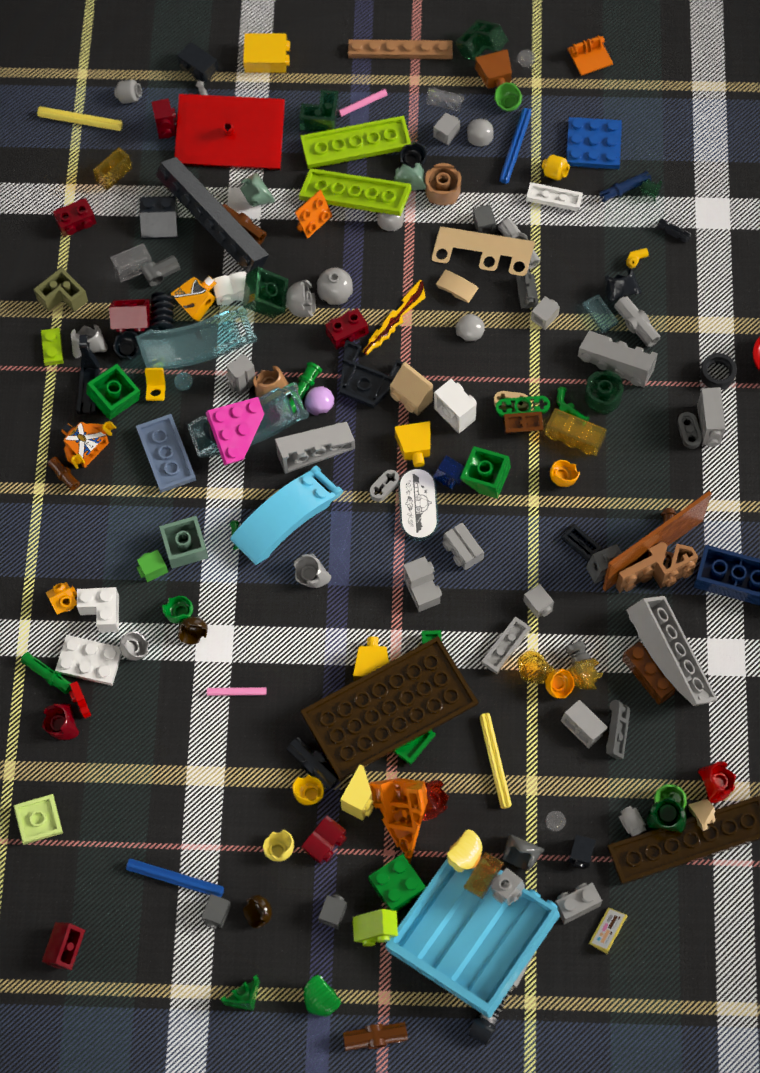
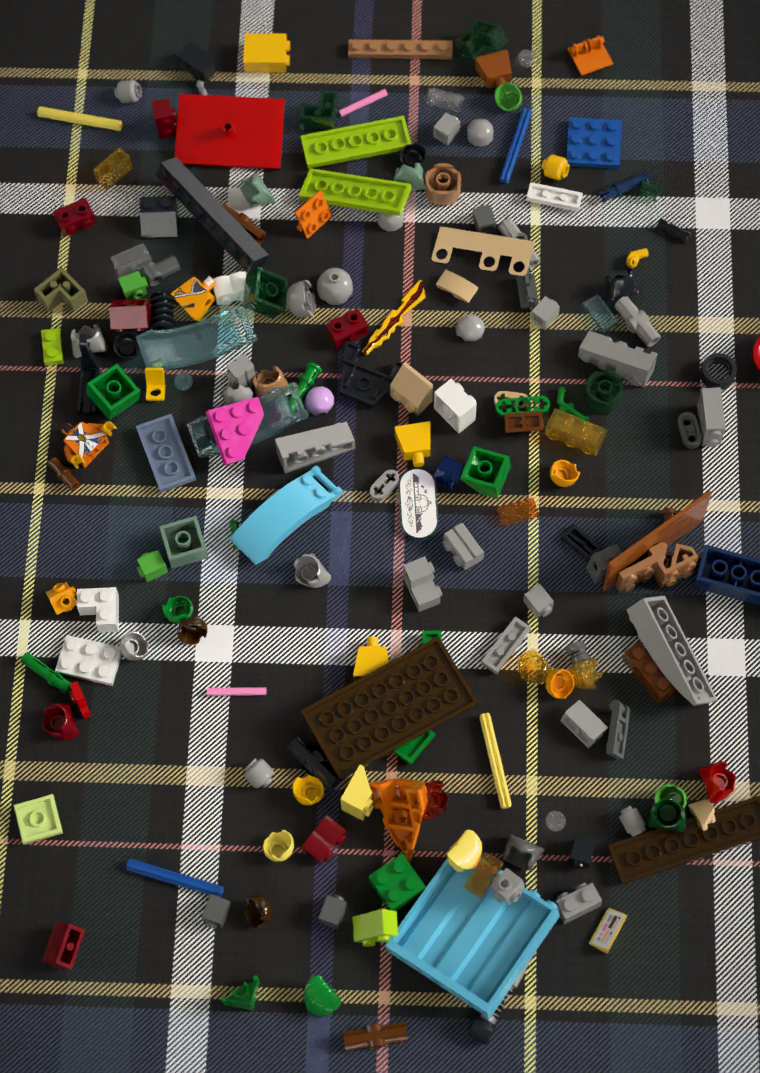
(133, 286): none -> bright green brick
(233, 396): none -> light grey hair
(259, 773): none -> light grey head
(517, 512): none -> clear orange plate

